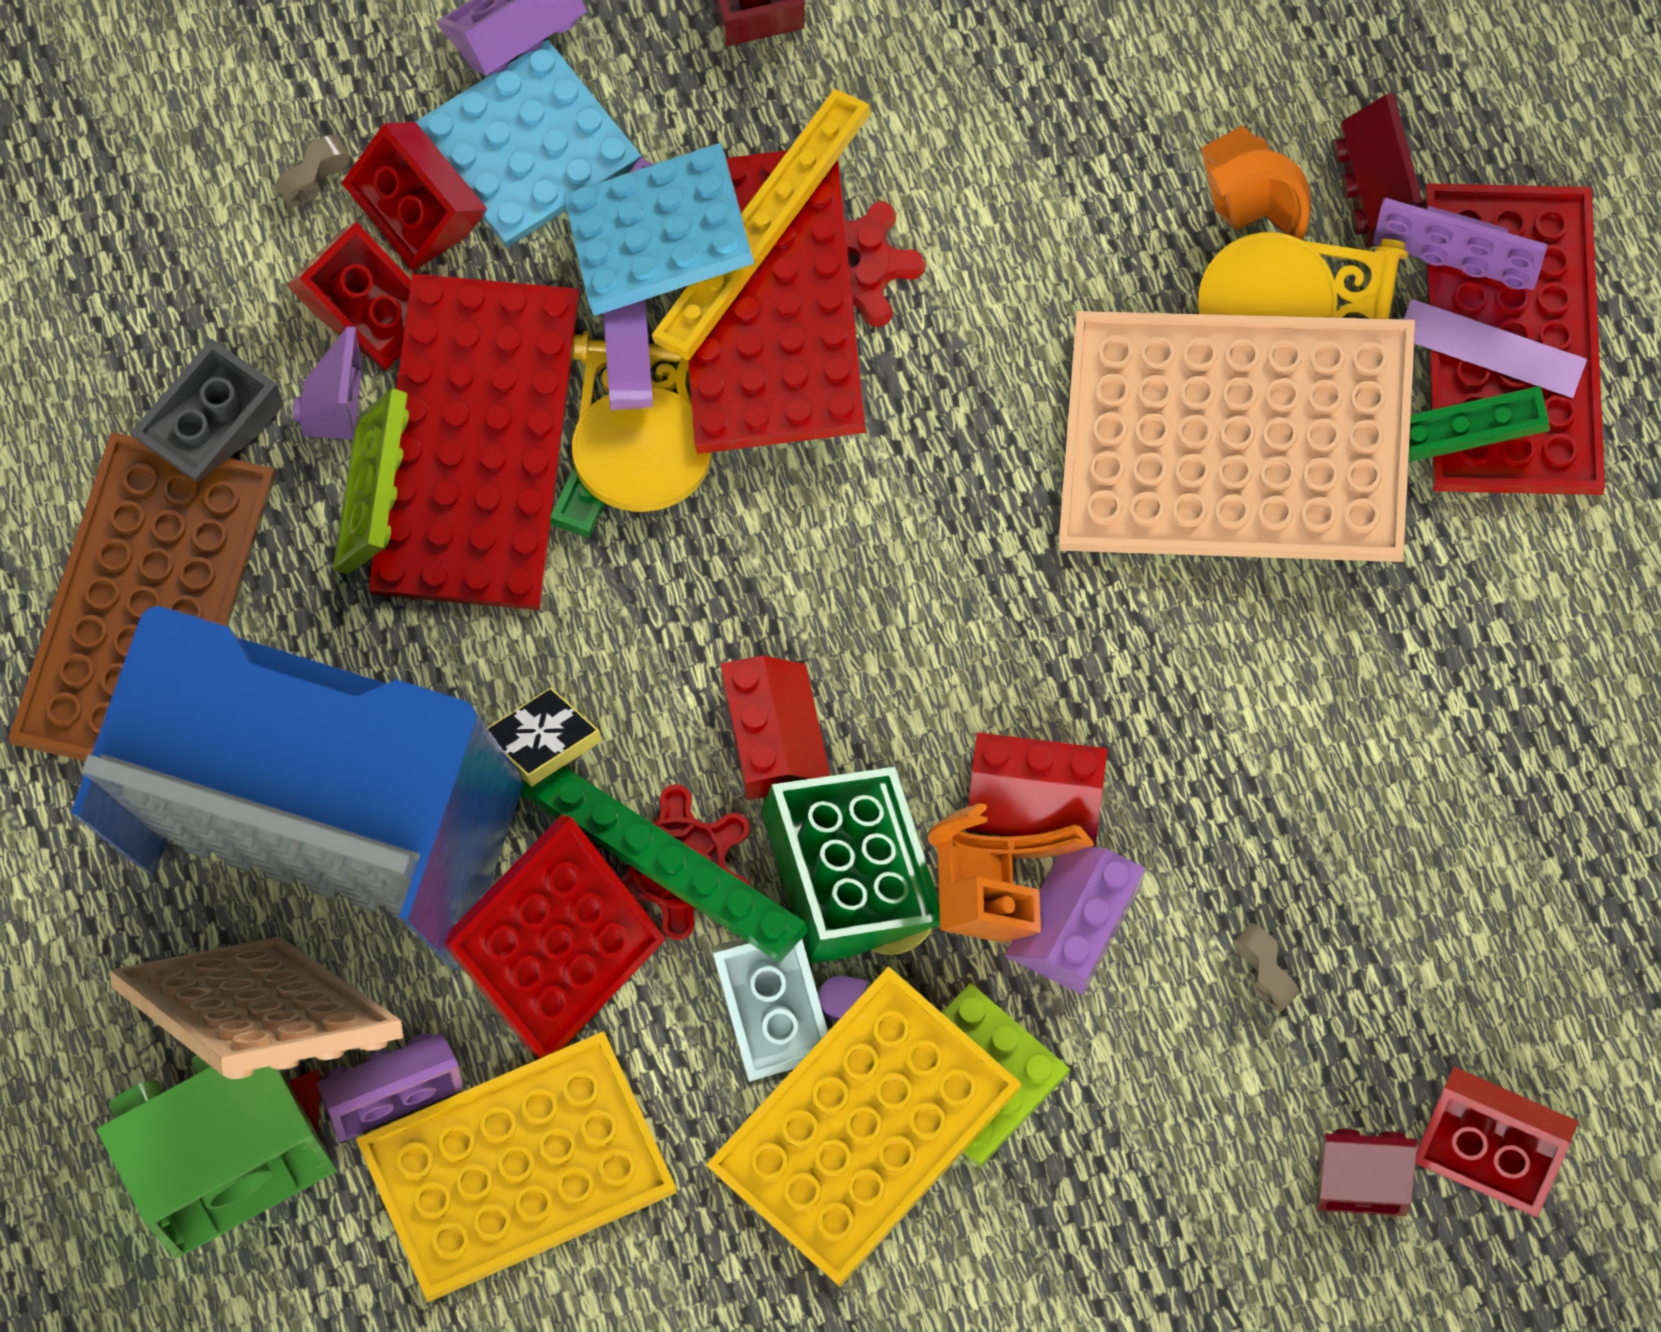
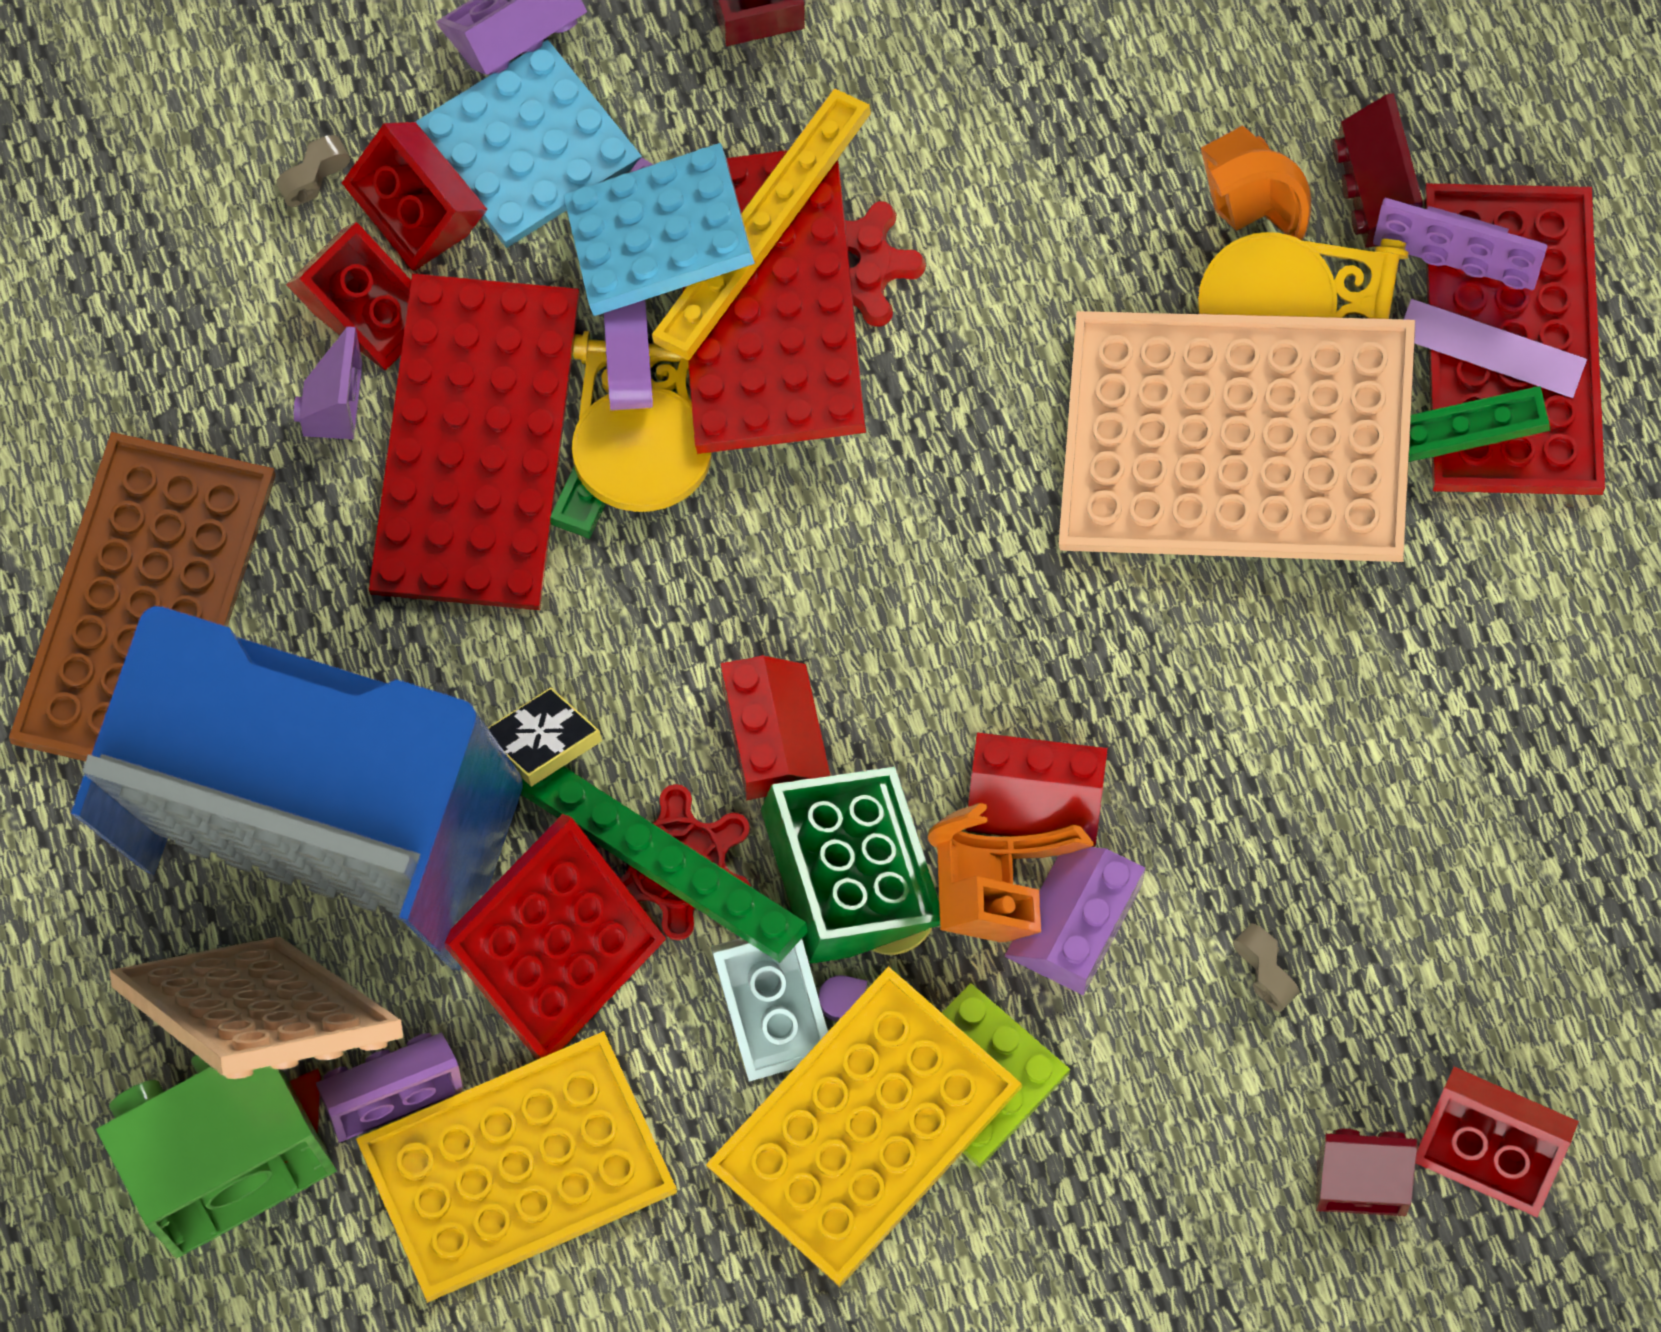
(209, 412): dark grey slope -> none
(370, 481): lime plate -> none

